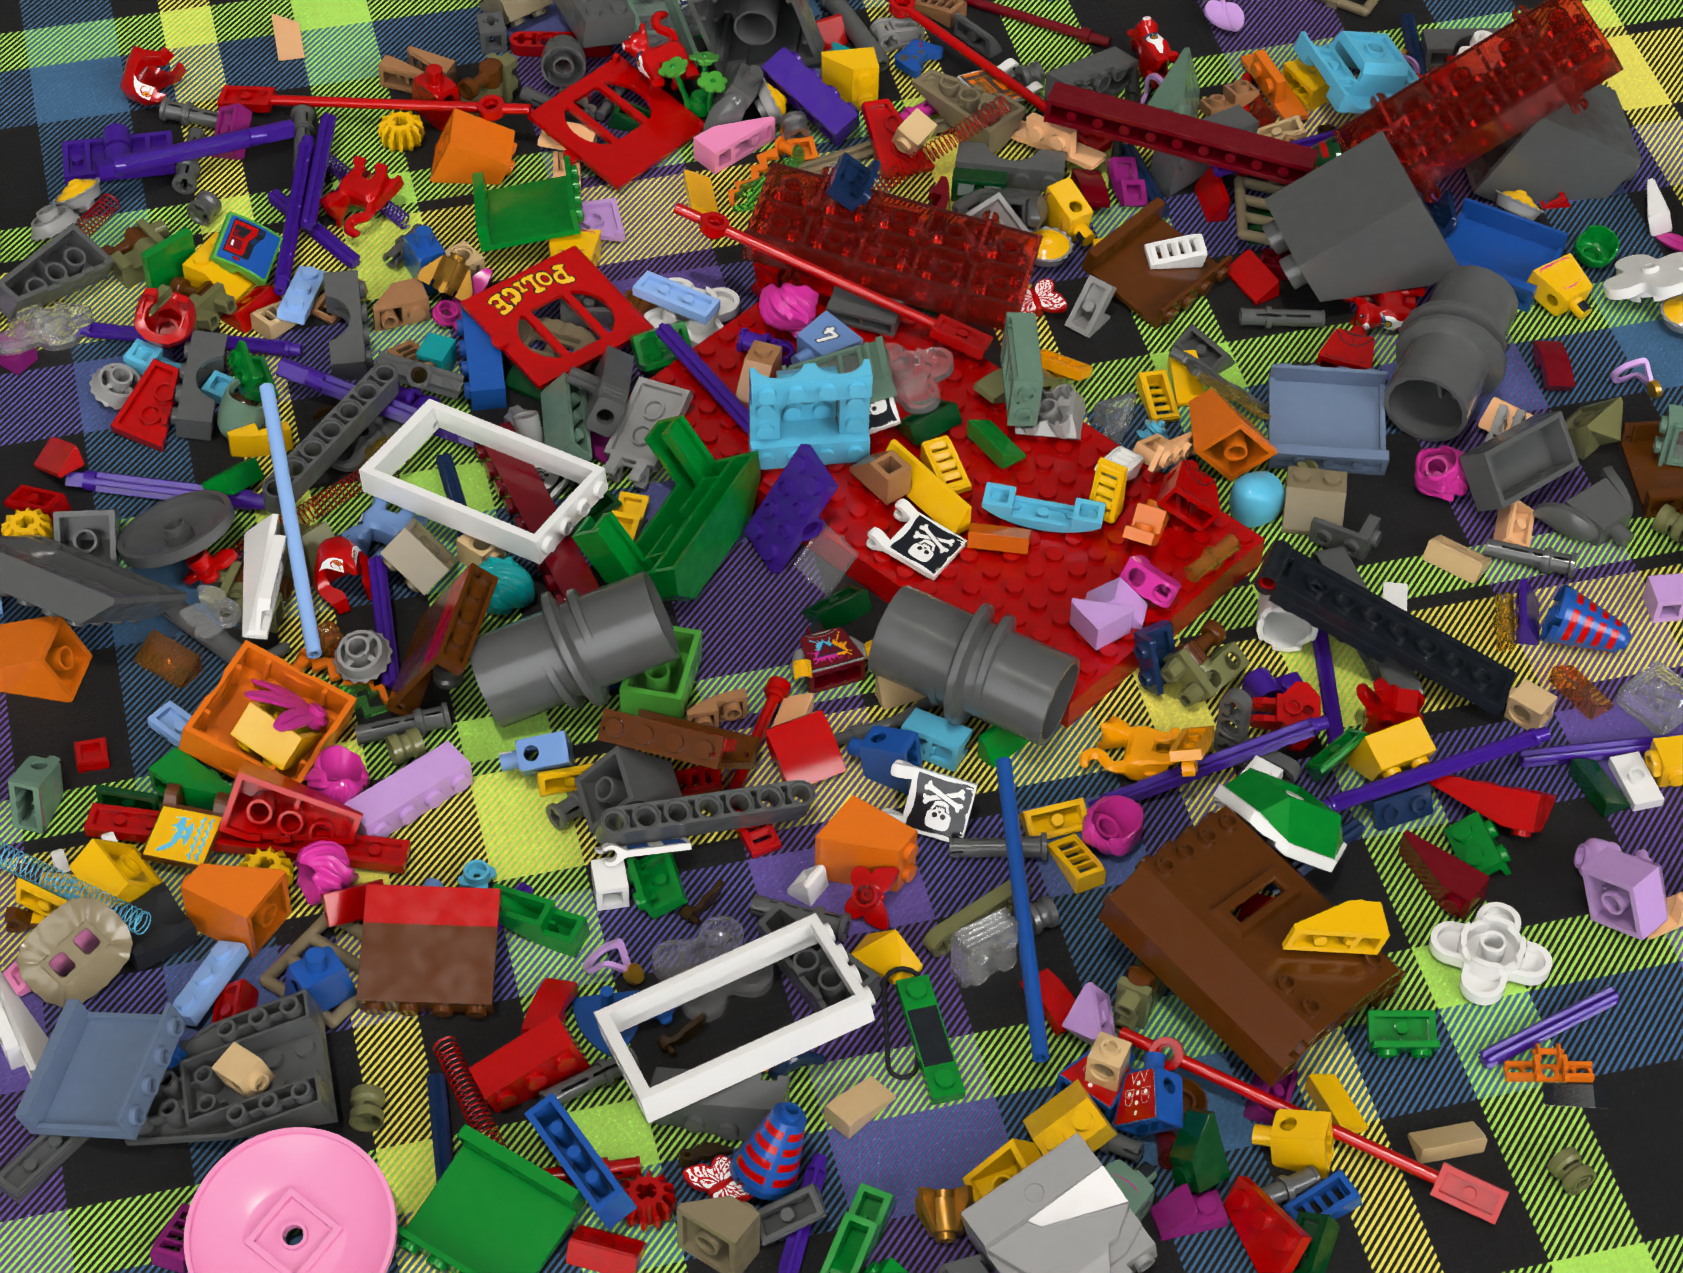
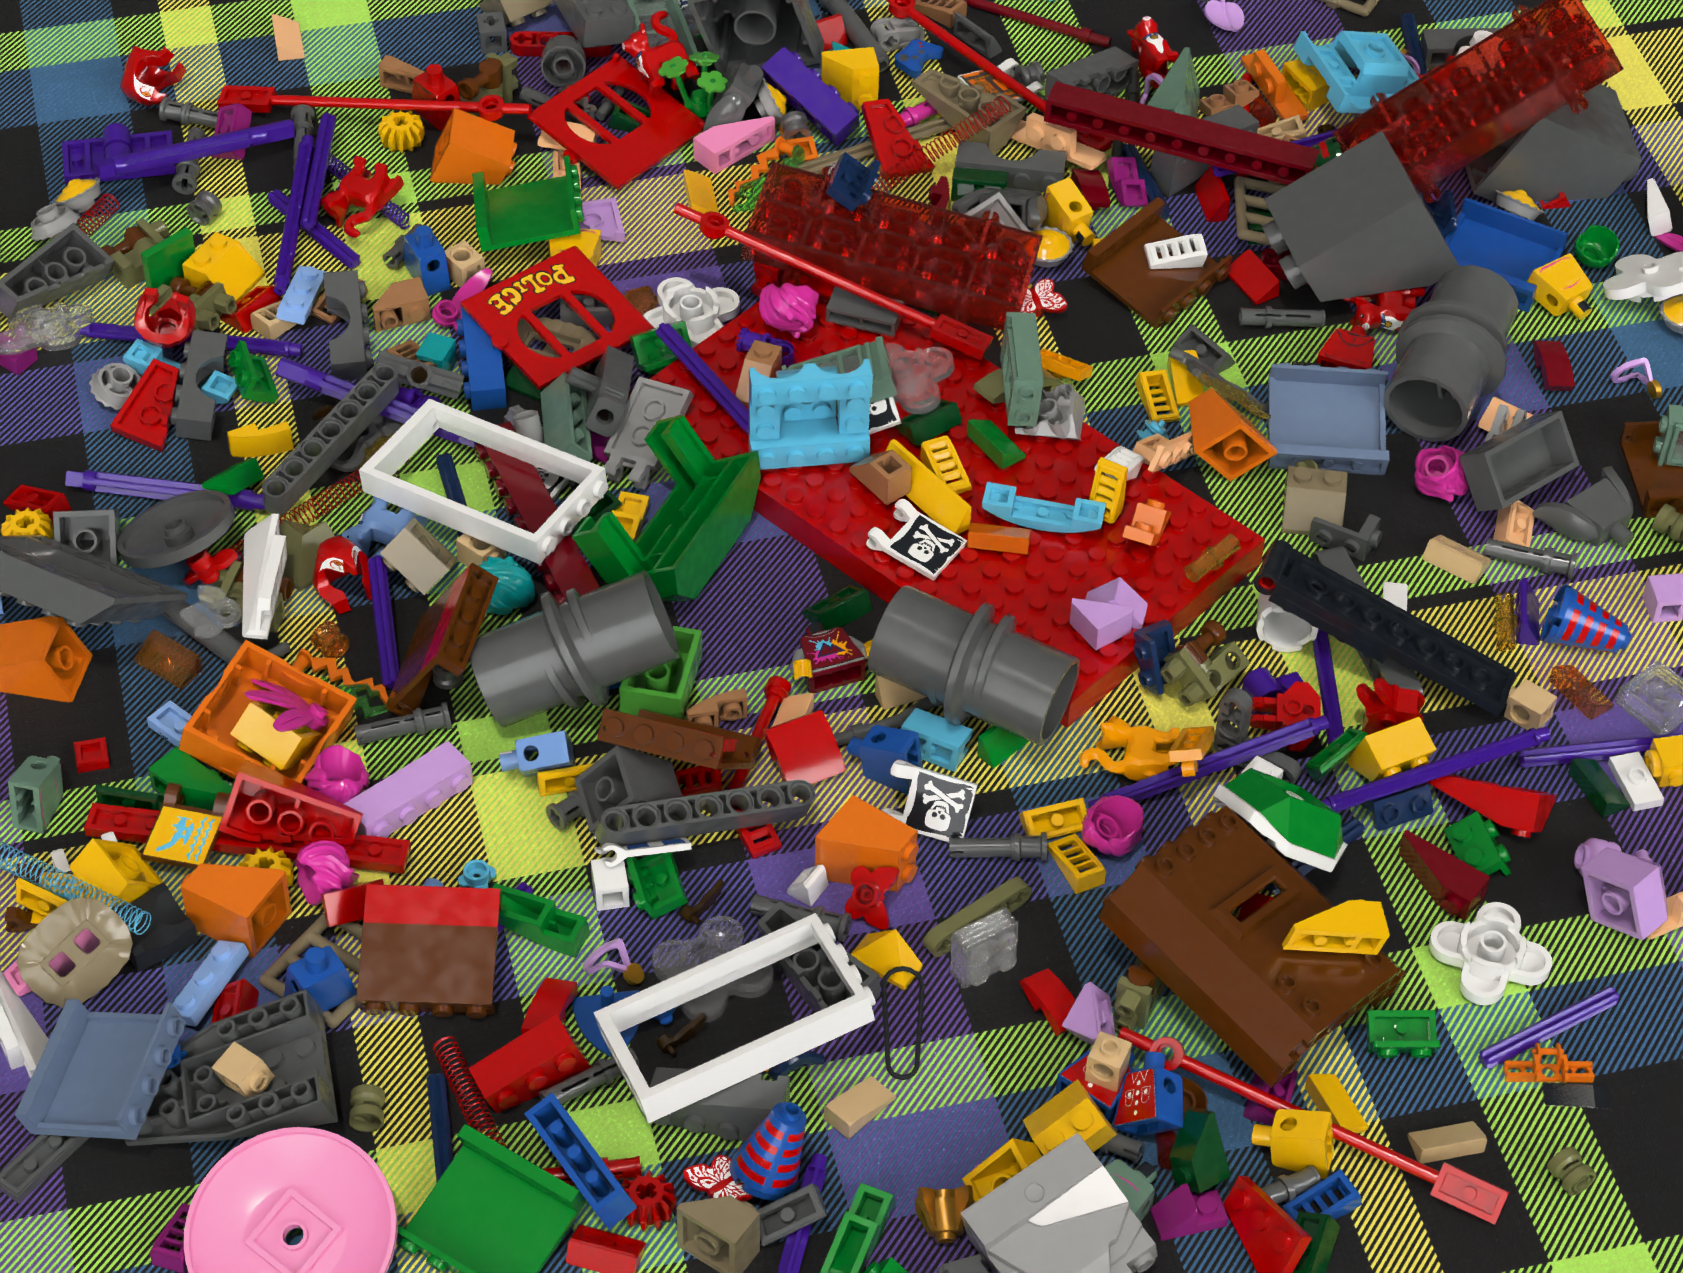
(59, 458): red slope -> none
(237, 411): sand green piece -> none
(246, 248): slope -> none
(290, 522): light blue piece -> none
(362, 656): light grey piece -> none
(405, 746): olive wheel -> none
(424, 57): medium nougat slope -> none
(449, 275): pearl gold brick -> none
(676, 297): light blue plate -> none
(706, 1151): dark brown piece -> none
(791, 509): dark purple plate -> none
(823, 337): medium blue torso -> none
(826, 559): clear piece -> none
(914, 132): tan brick -> none
(930, 1039): green plate -> none
(1022, 911): blue piece -> none
(1044, 914): flat silver wheel -> none
(1089, 310): light grey slope -> none
(1115, 415): clear slope -> none
(1150, 581): dark pink leg -> none
(1190, 495): red torso -> none
(1256, 498): medium azure piece -> none
(1595, 426): olive slope -> none

